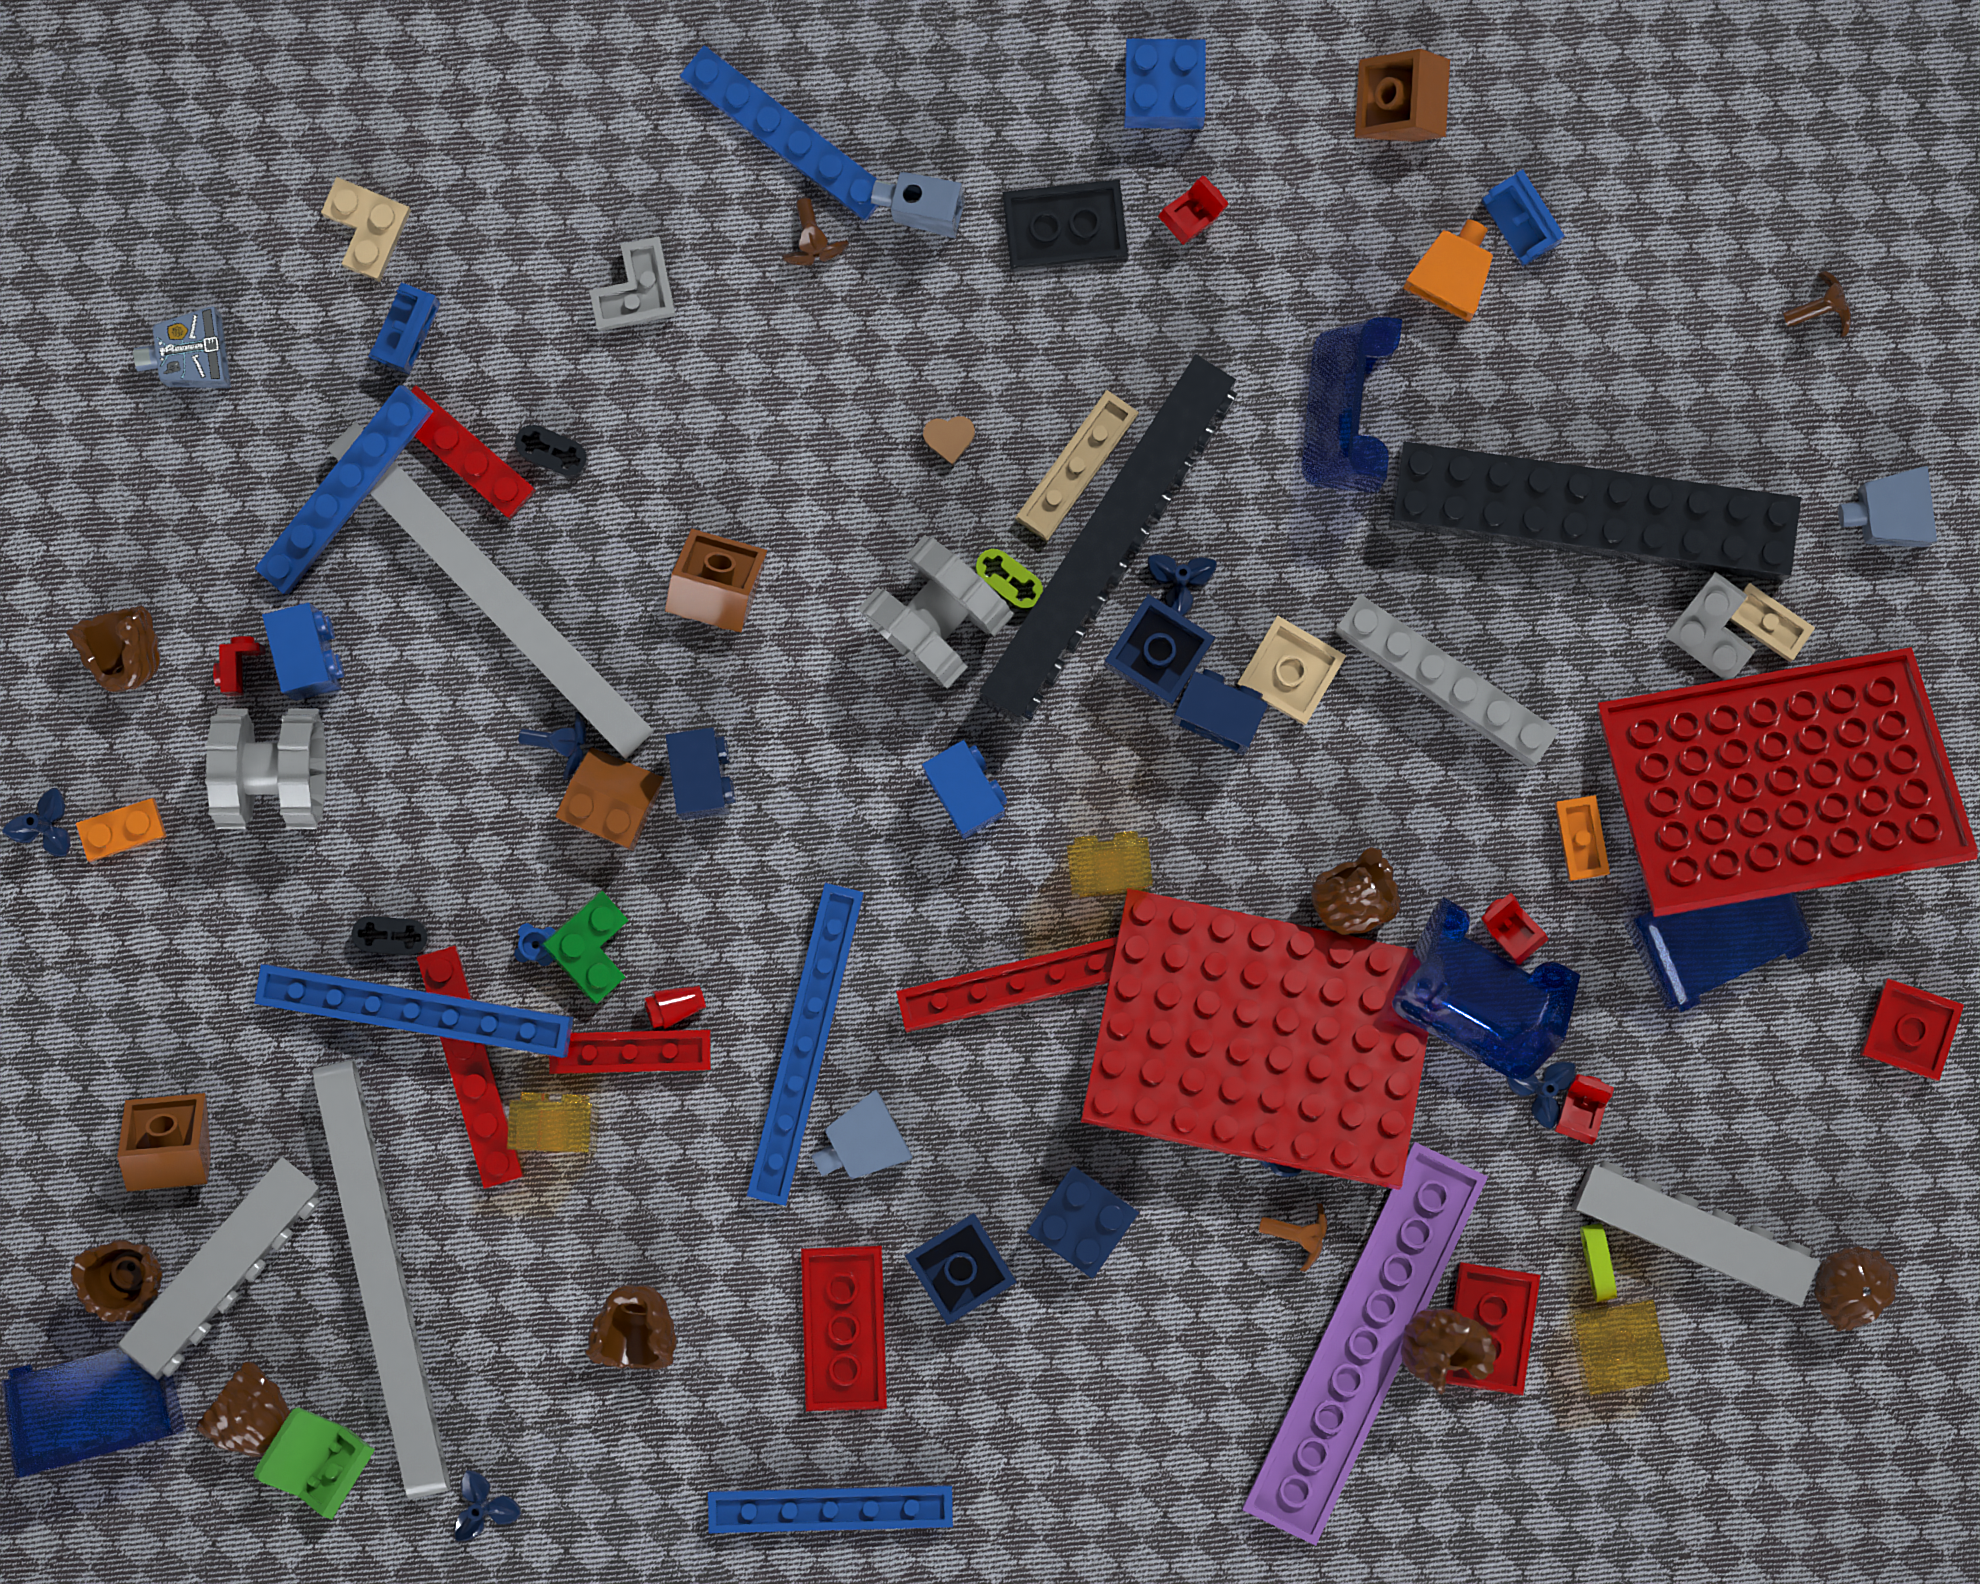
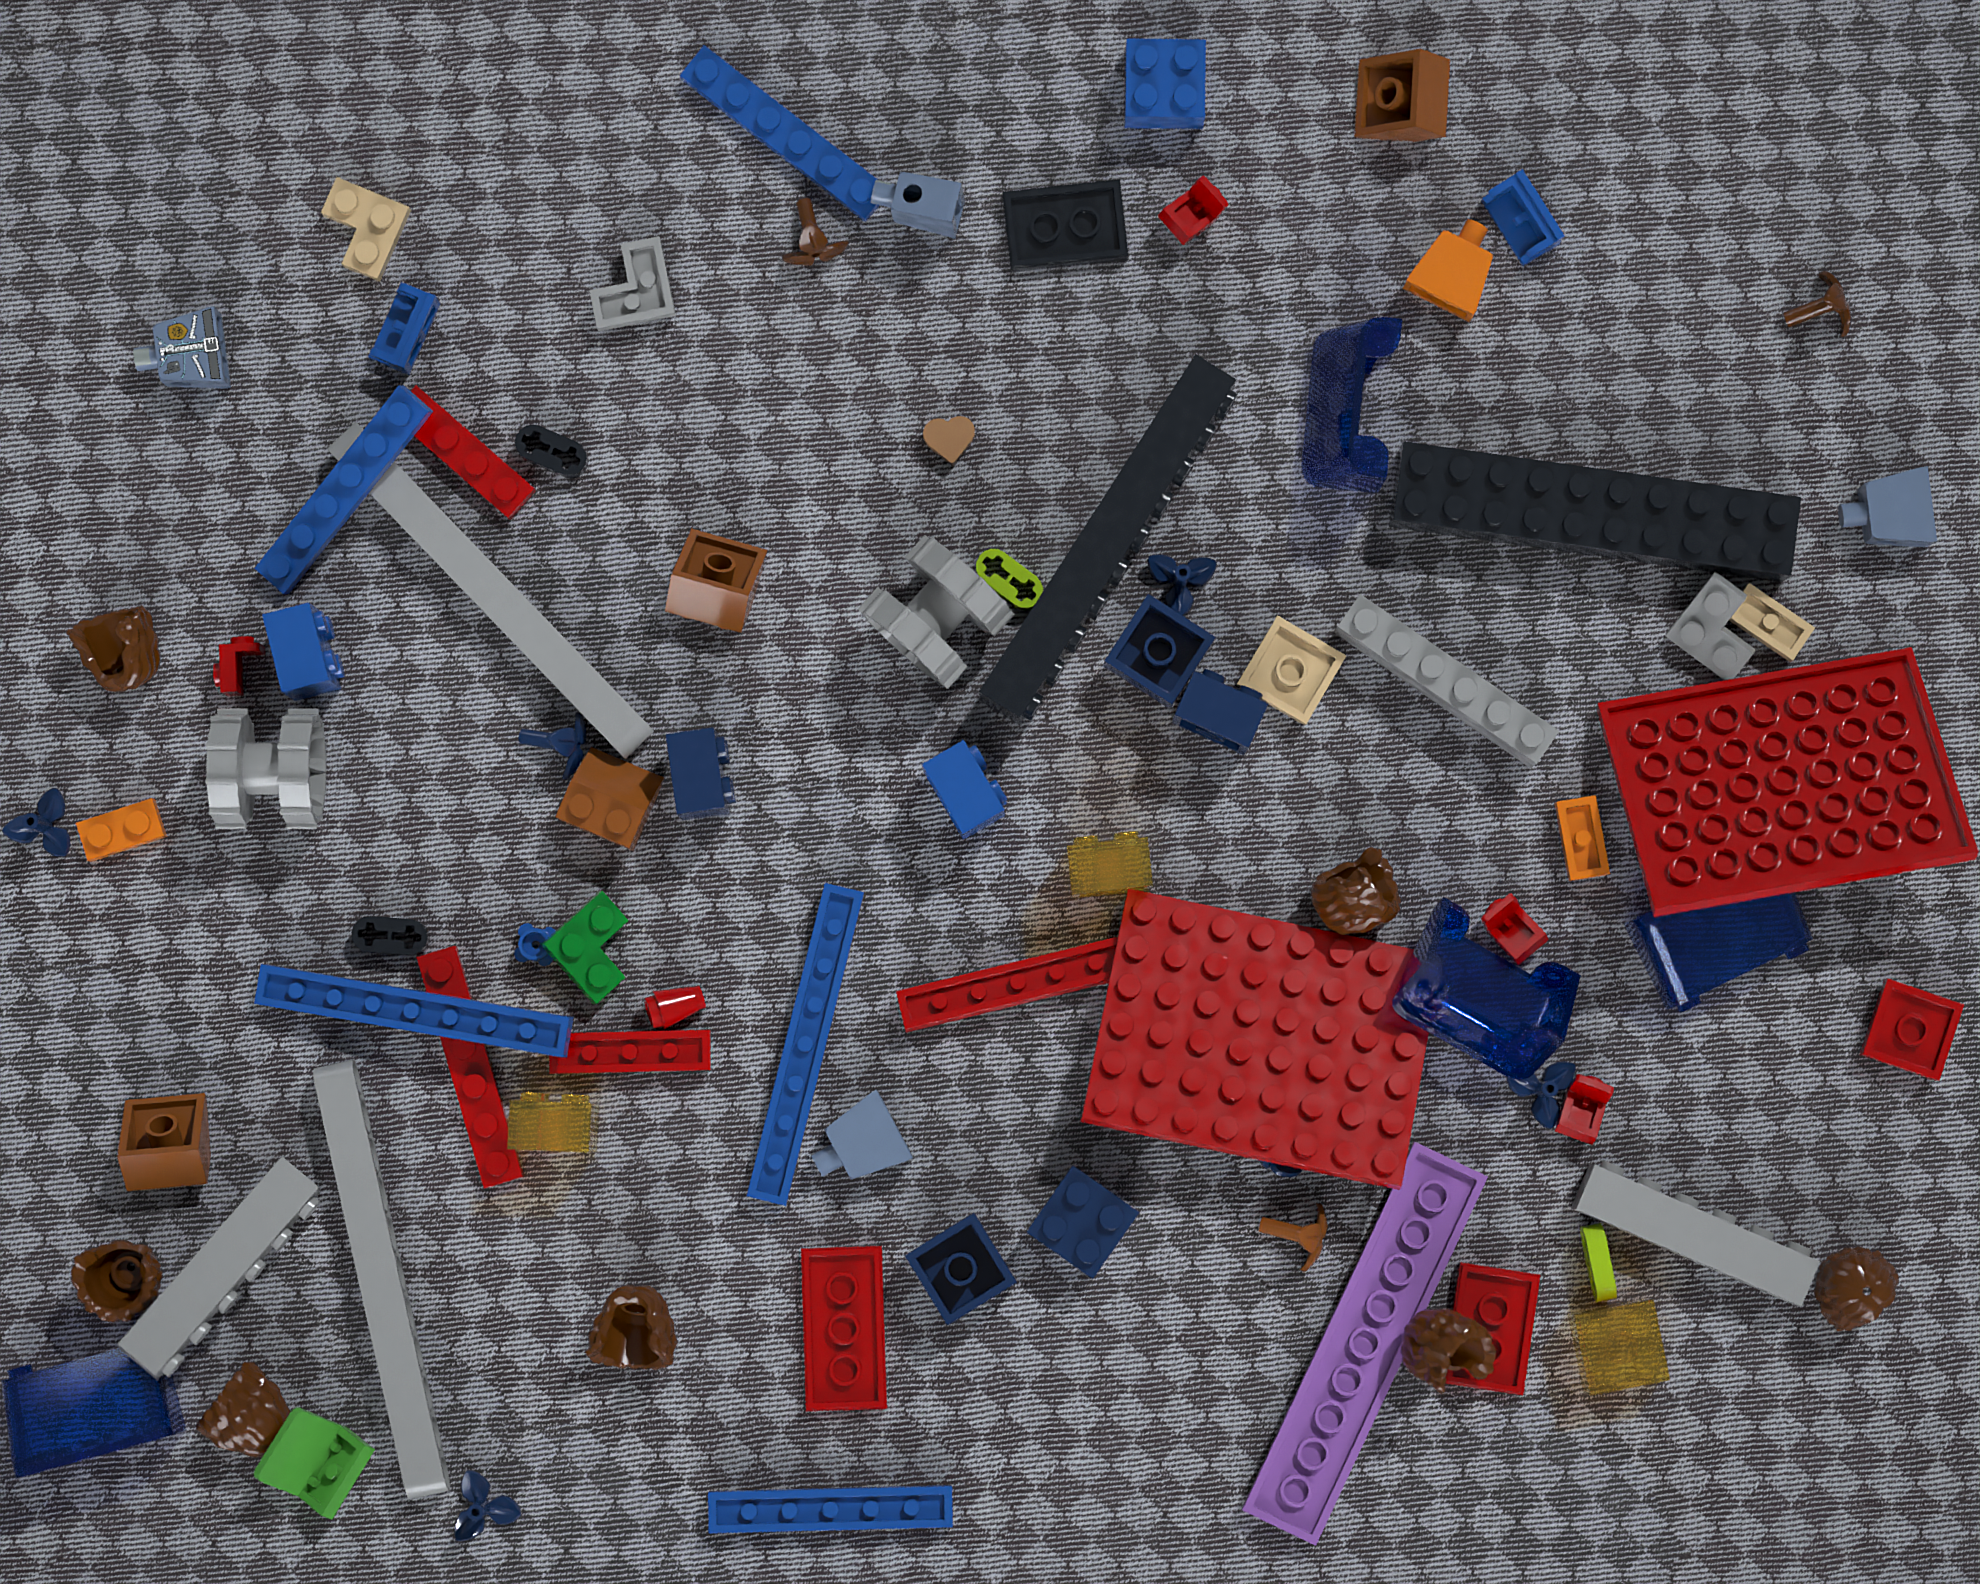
(1077, 466): tan tile -> none

